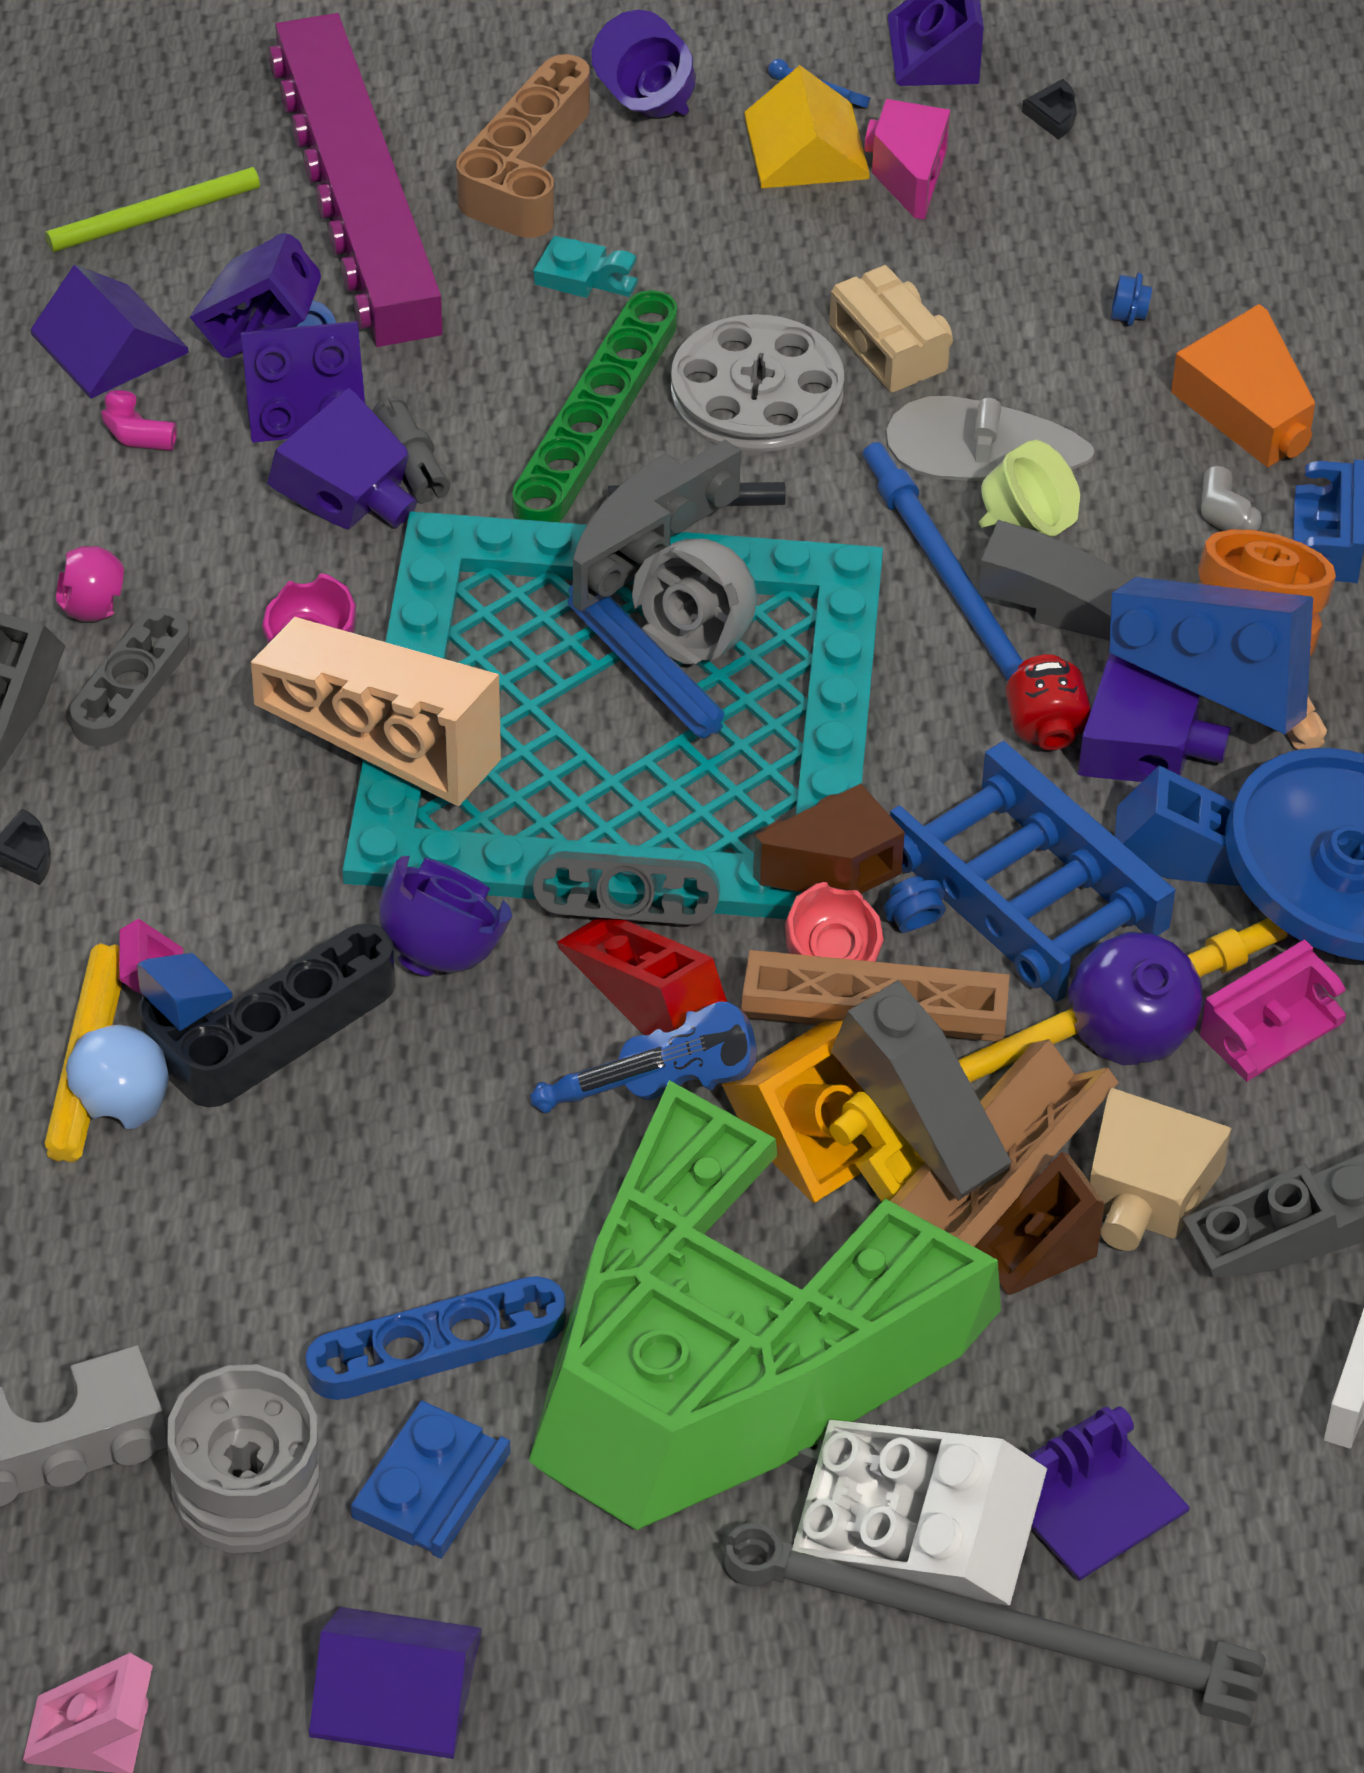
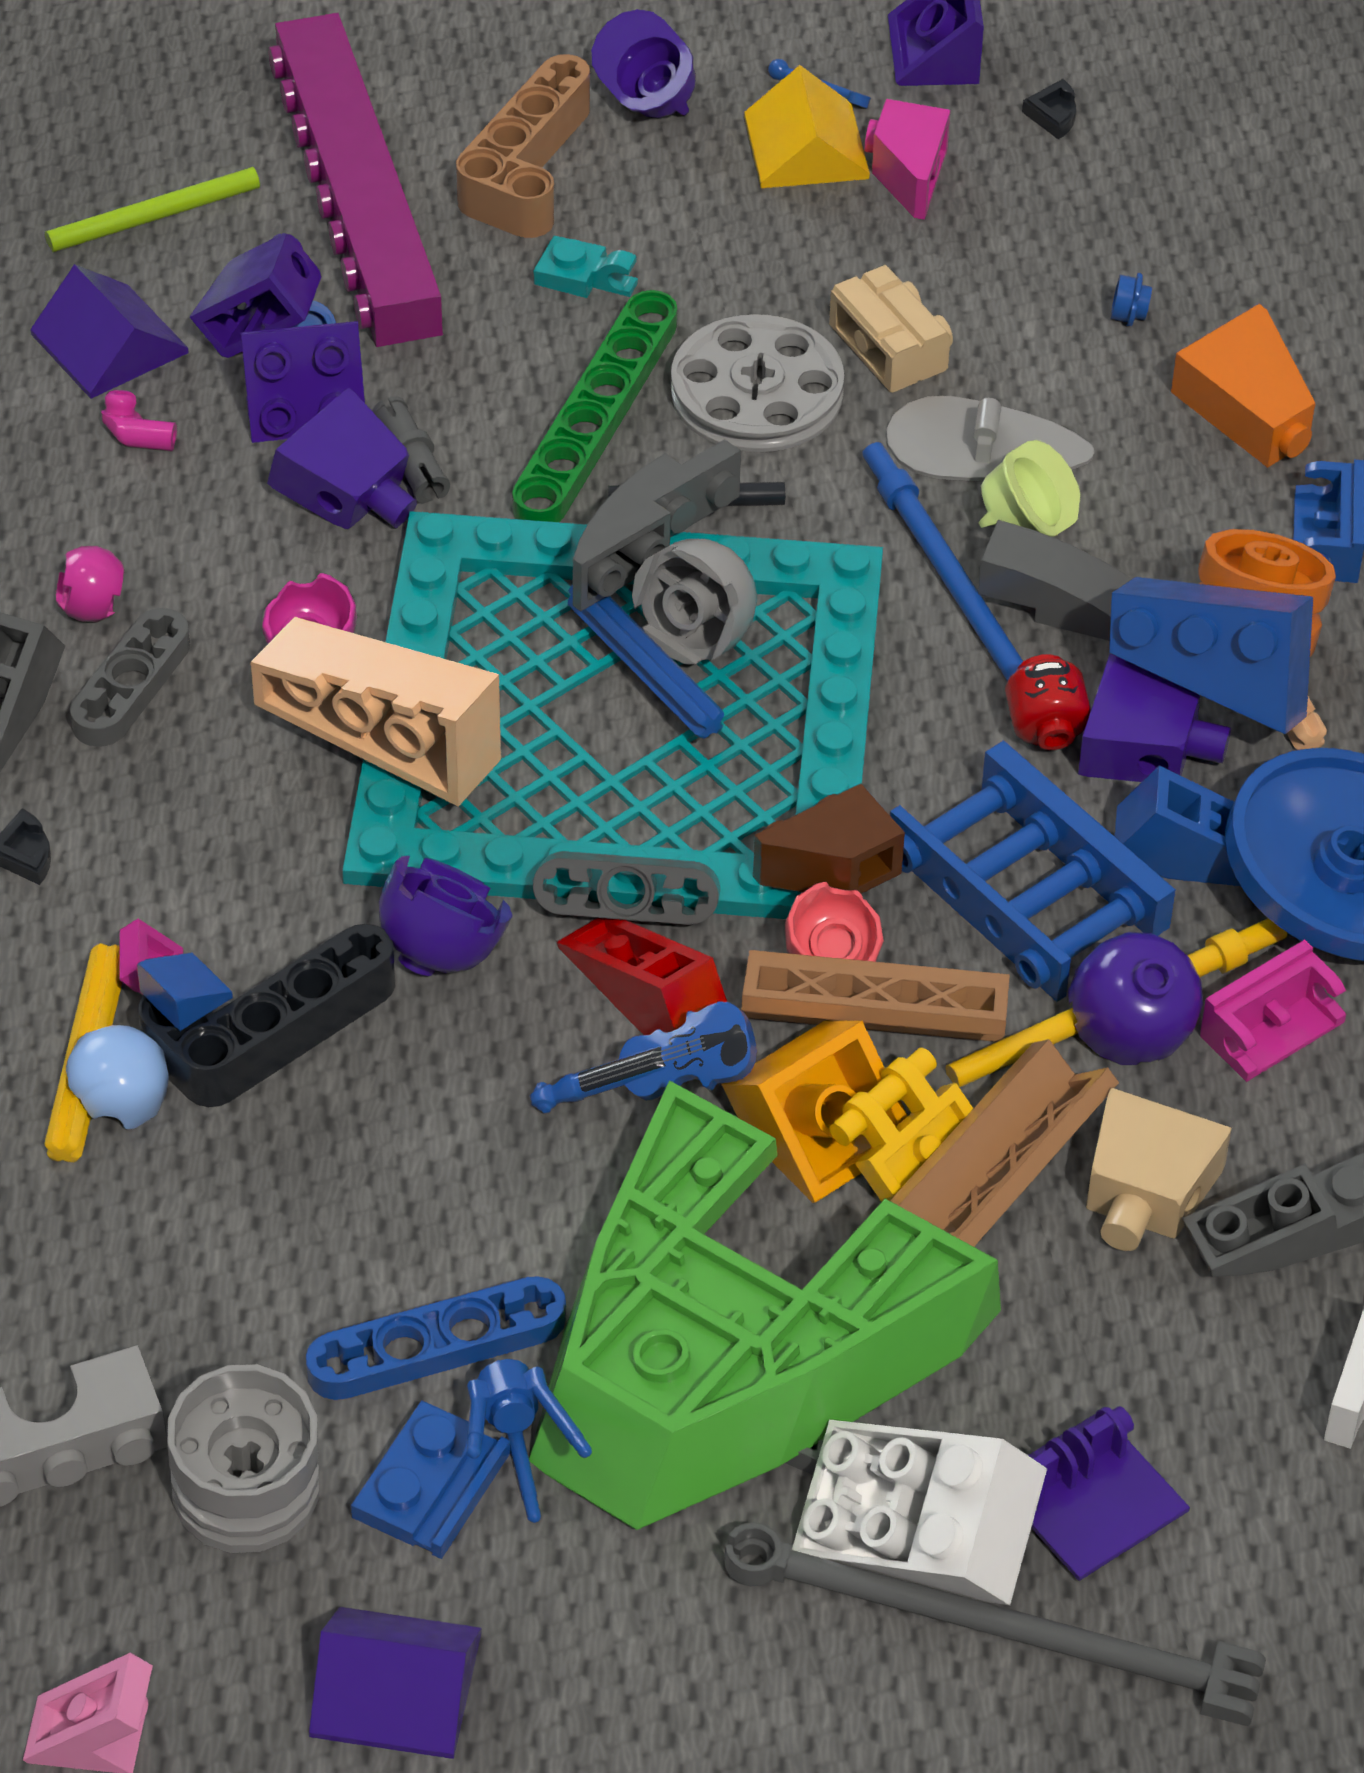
(508, 1399): none -> blue plant
(915, 903): blue plate -> none
(921, 1088): dark grey slope -> none
(1046, 1227): reddish brown slope -> none
(1222, 506): light grey arm -> none

